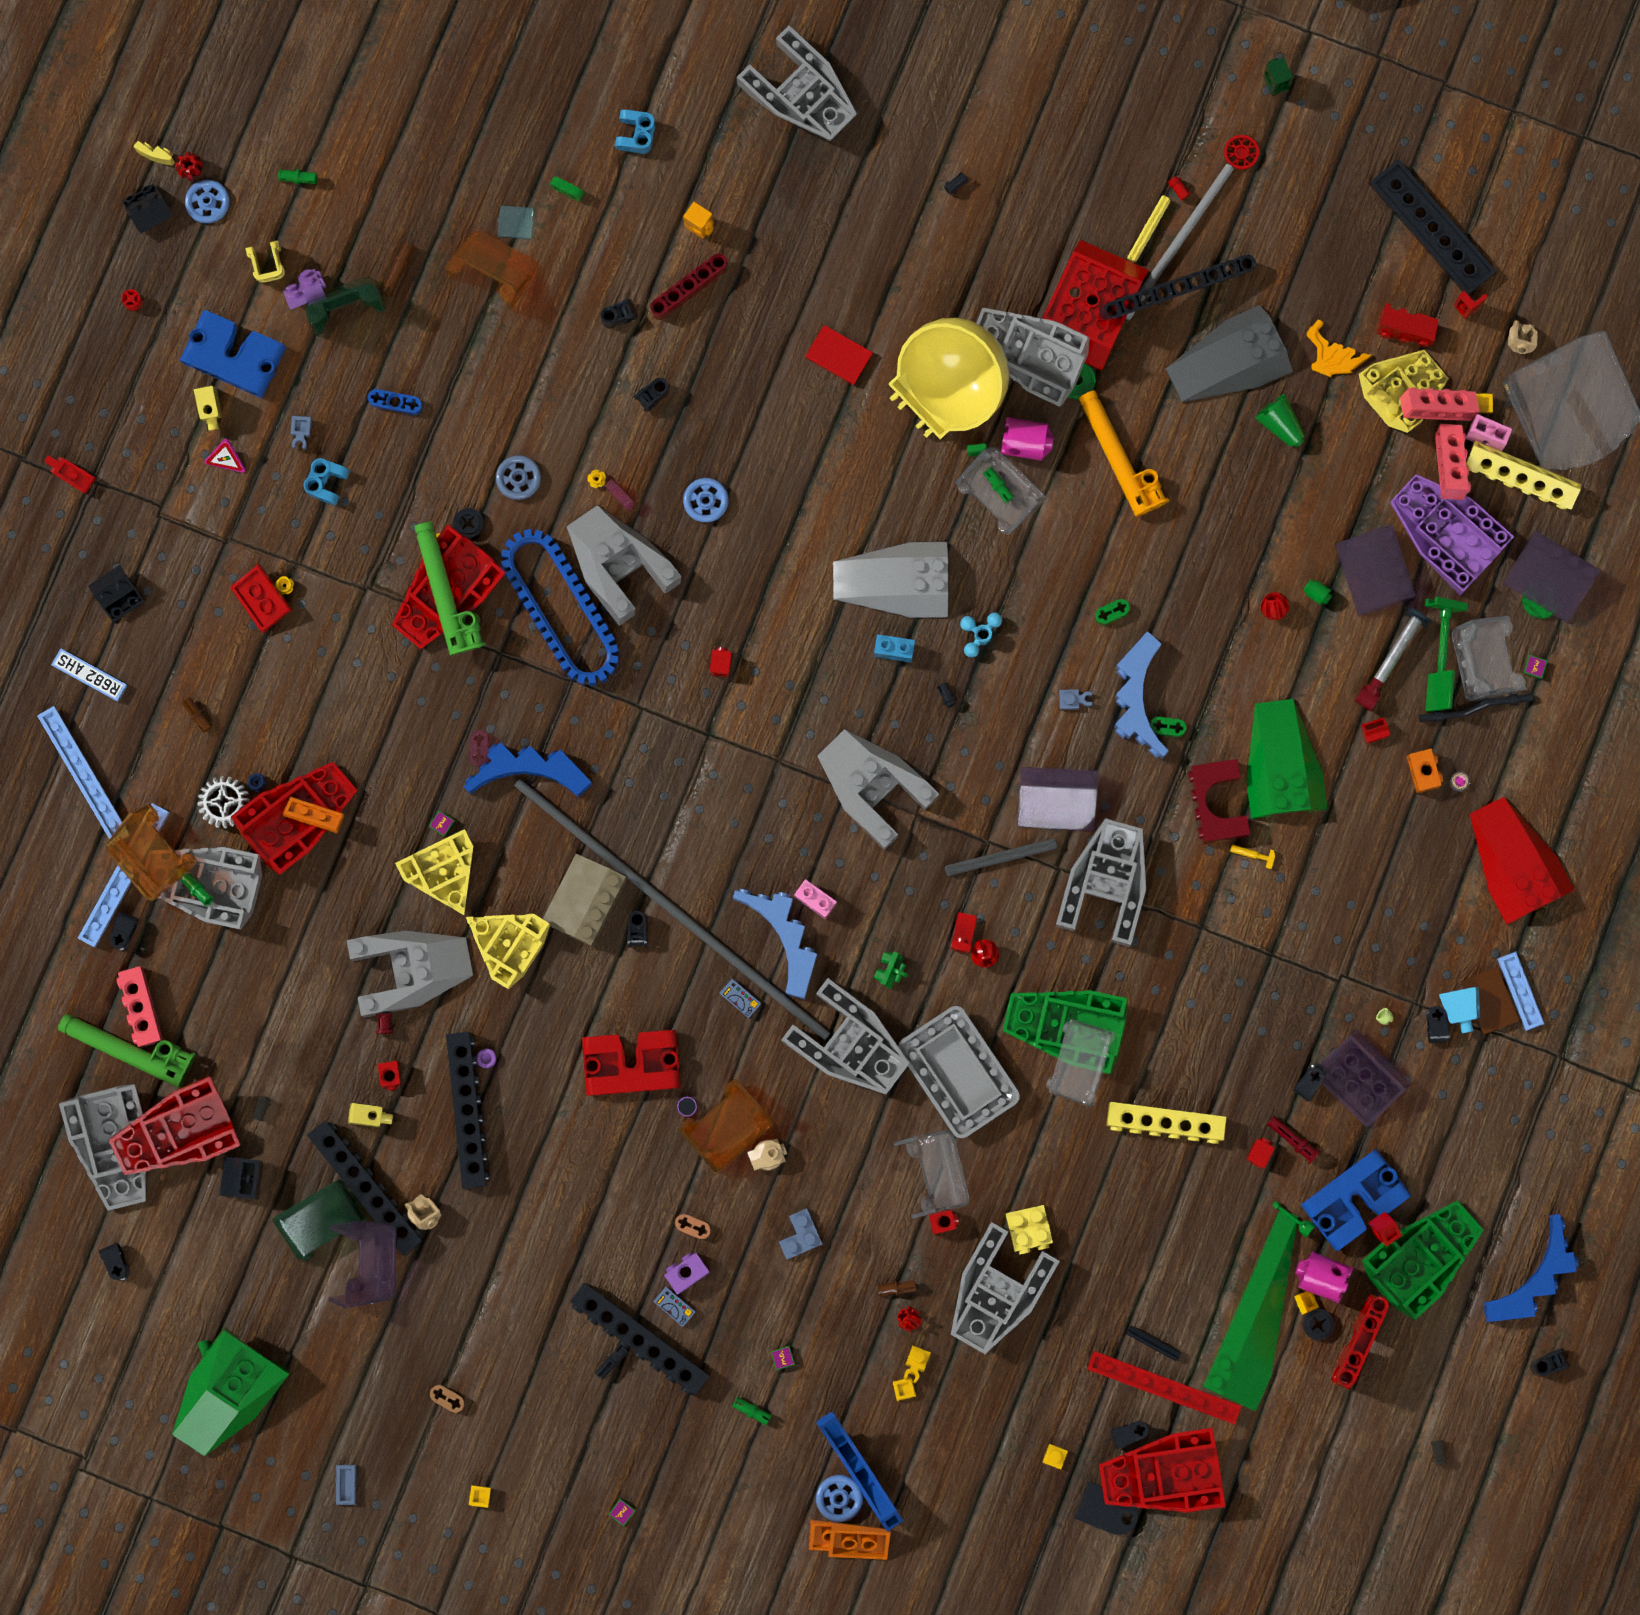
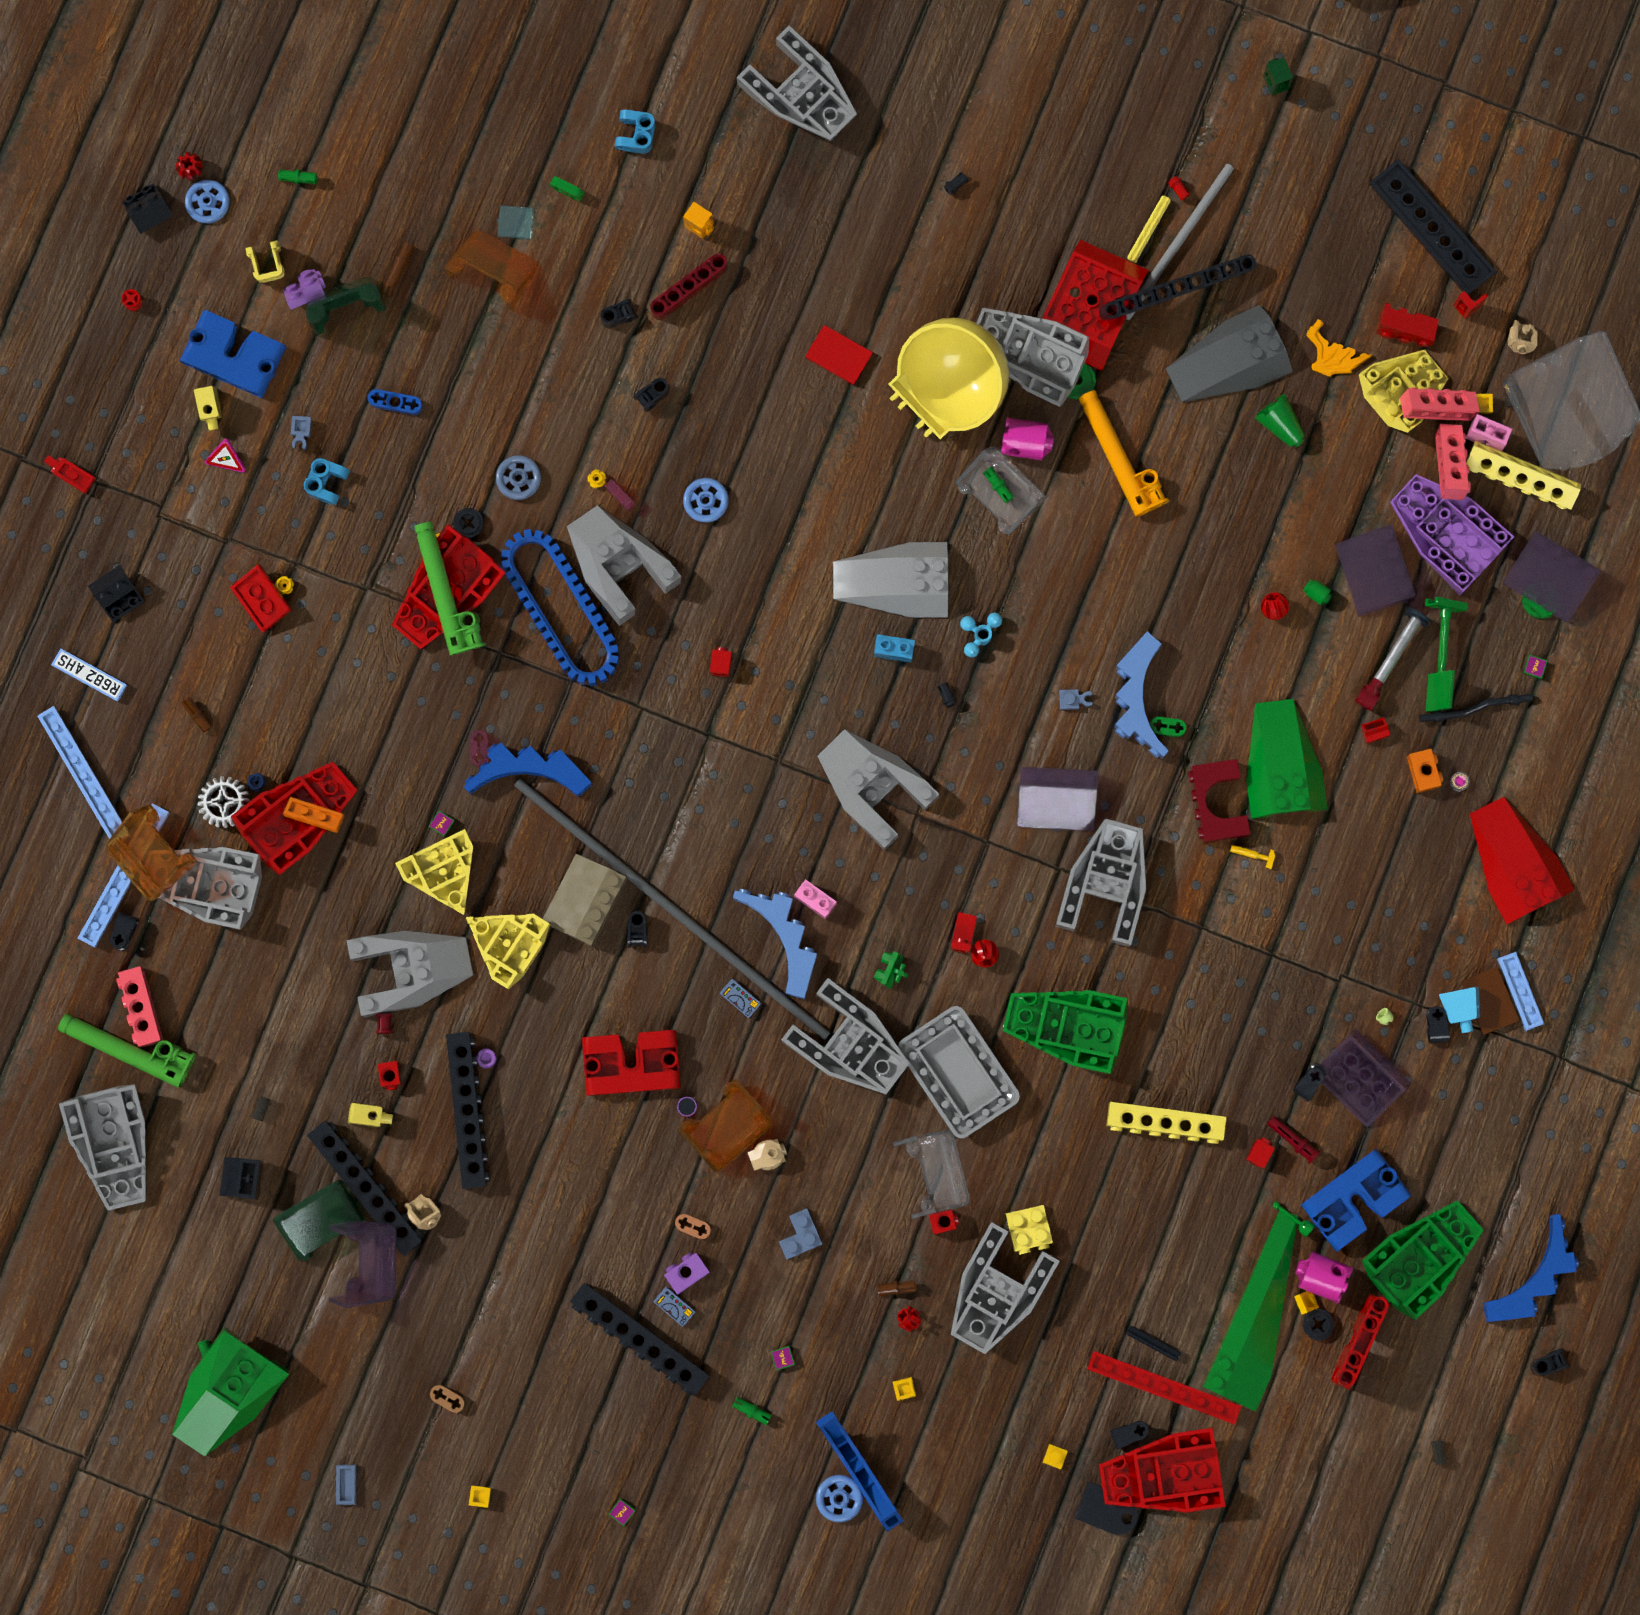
(113, 1259): black piece -> none
(158, 155): light yellow slope -> none
(177, 1130): red wedge -> none
(197, 889): green pin -> none
(611, 1361): black axle -> none
(849, 1540): orange slope -> none
(916, 1361): yellow plate -> none
(975, 450): green tile -> none
(1000, 857): dark grey axle -> none
(1080, 1062): clear windscreen -> none
(1114, 615): green beam -> none
(1241, 152): red wheel -> none
(1385, 1229): red brick -> none
(1485, 658): clear windscreen -> none

